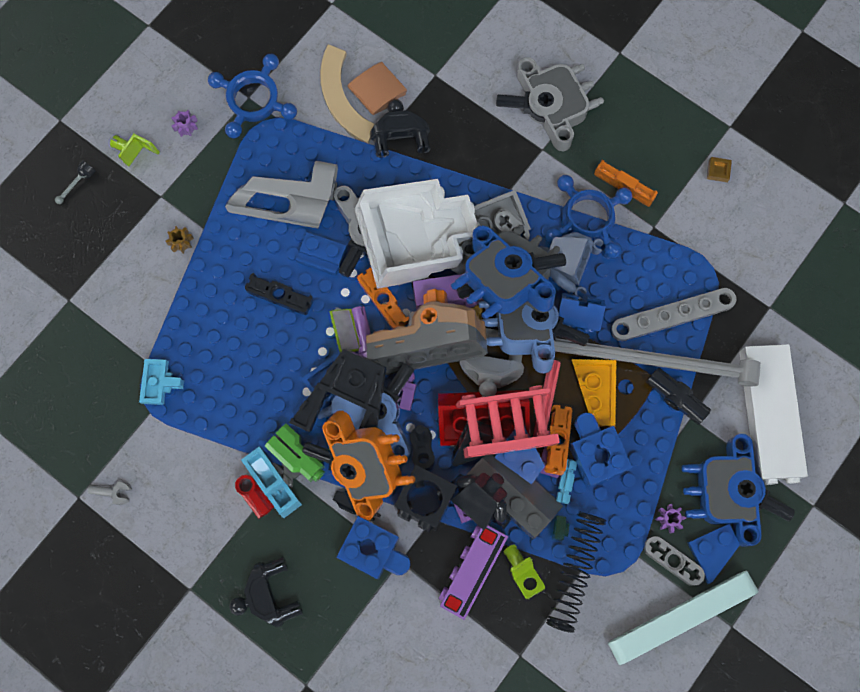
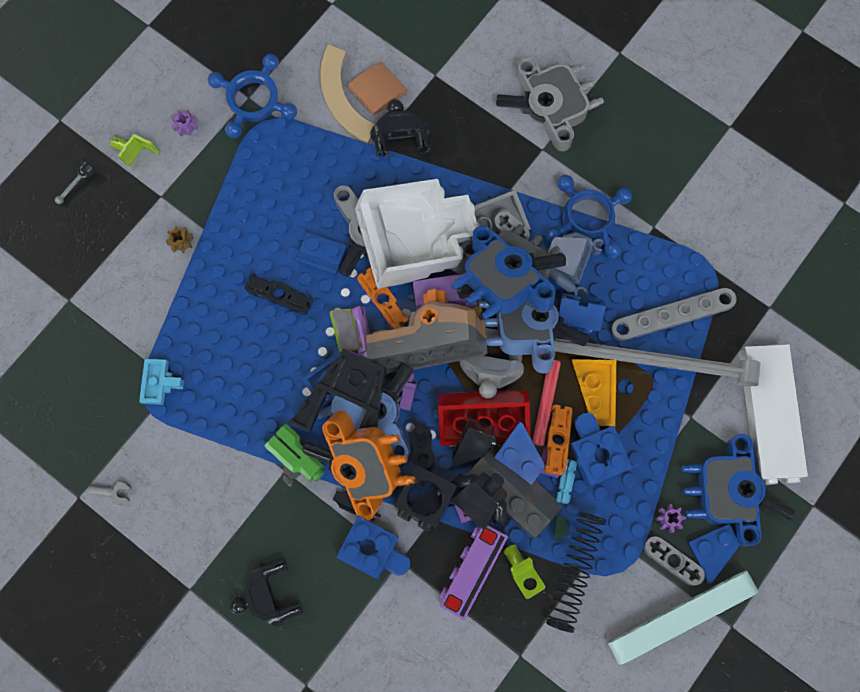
(255, 497): red piece -> none
(271, 482): medium azure slope -> none
(306, 199): light grey panel -> none
(499, 443): coral fence -> none
(623, 180): orange piece -> none
(678, 396): black piece -> none
(719, 169): pearl gold plate -> none

